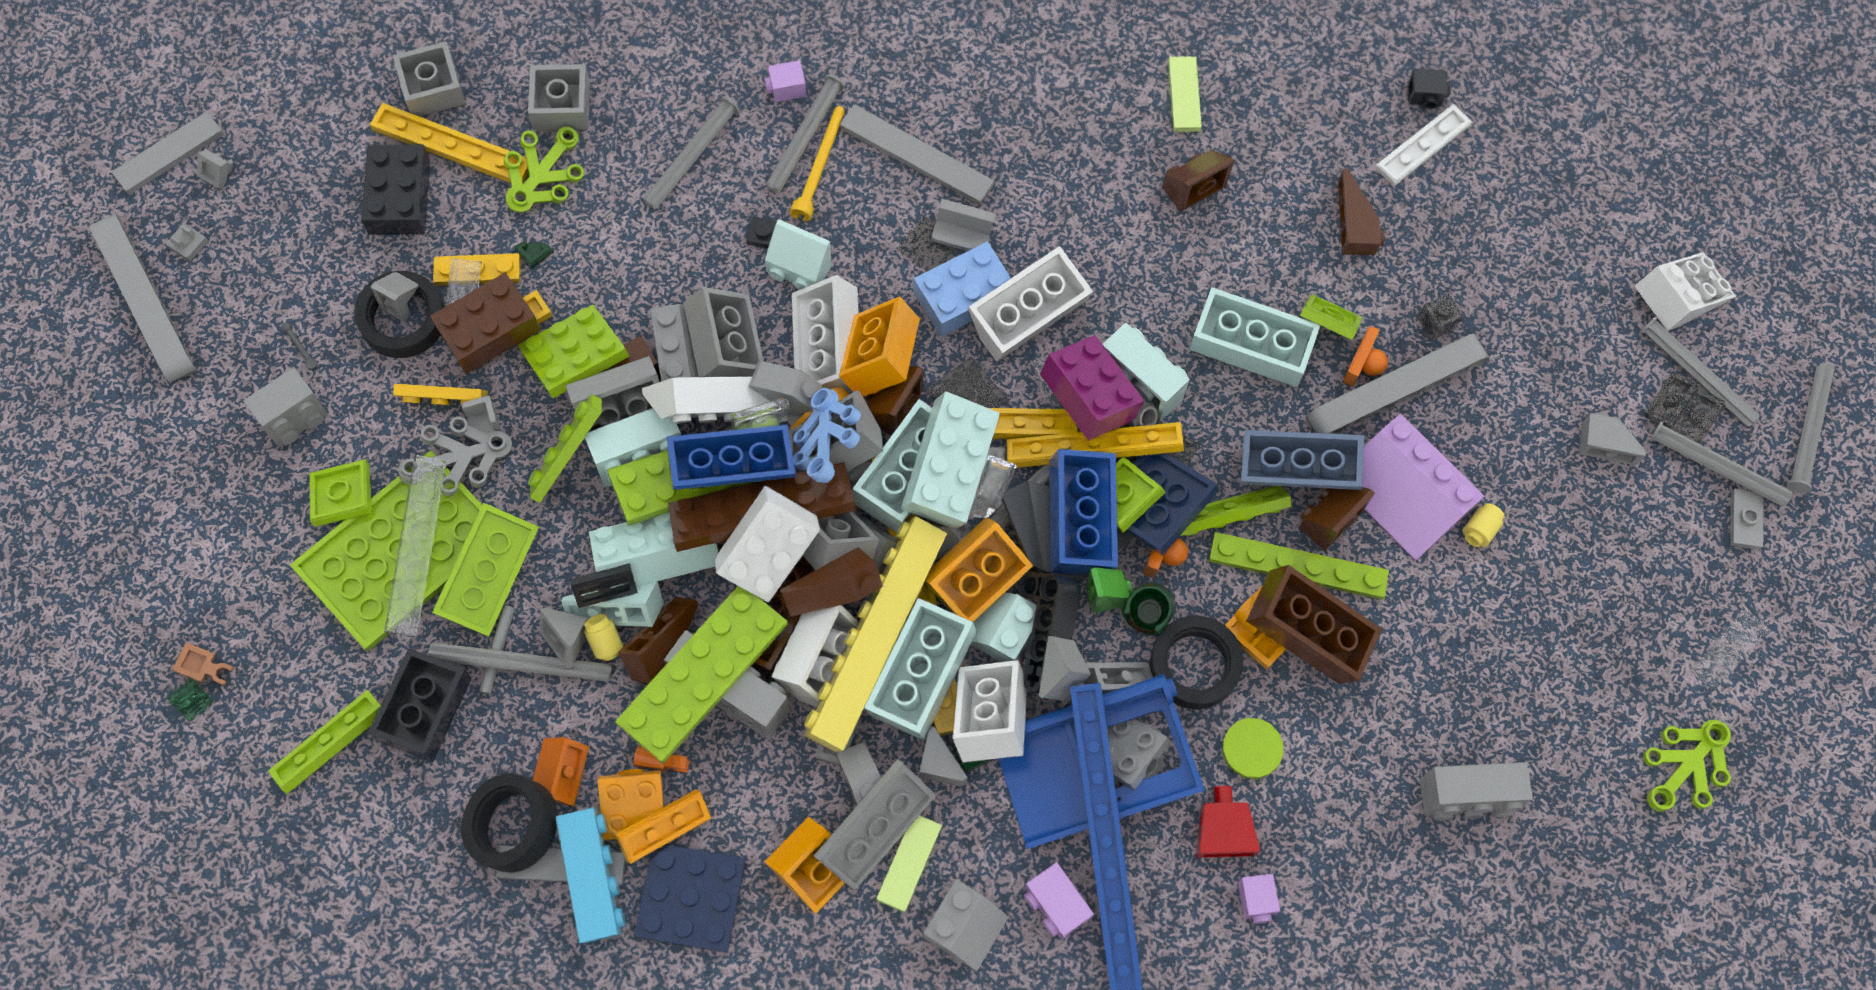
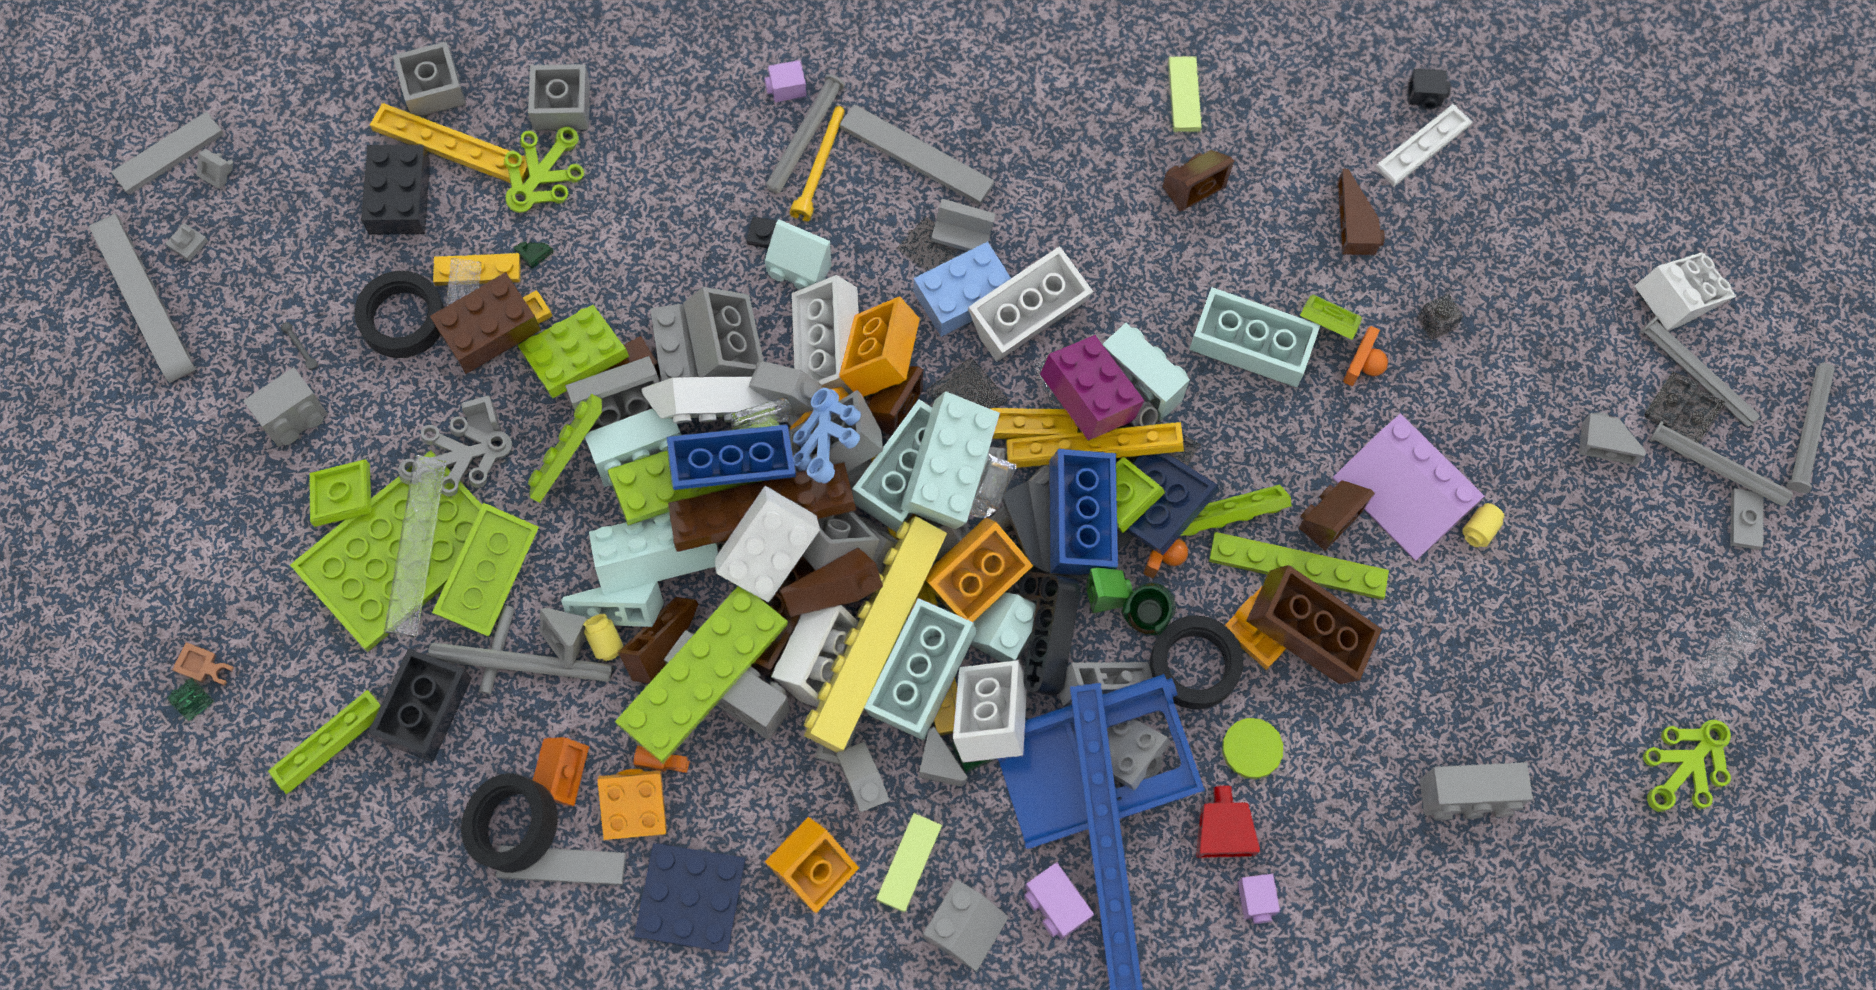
(394, 293): light grey slope -> none
(437, 394): yellow plate -> none
(589, 875): medium azure brick -> none
(603, 582): black tile -> none
(663, 826): light orange tile -> none
(691, 152): light grey axle -> none
(875, 825): light grey tile -> none
(1062, 669): light grey slope -> none
(1303, 459): sand blue slope -> none
(1398, 385): light grey beam -> none

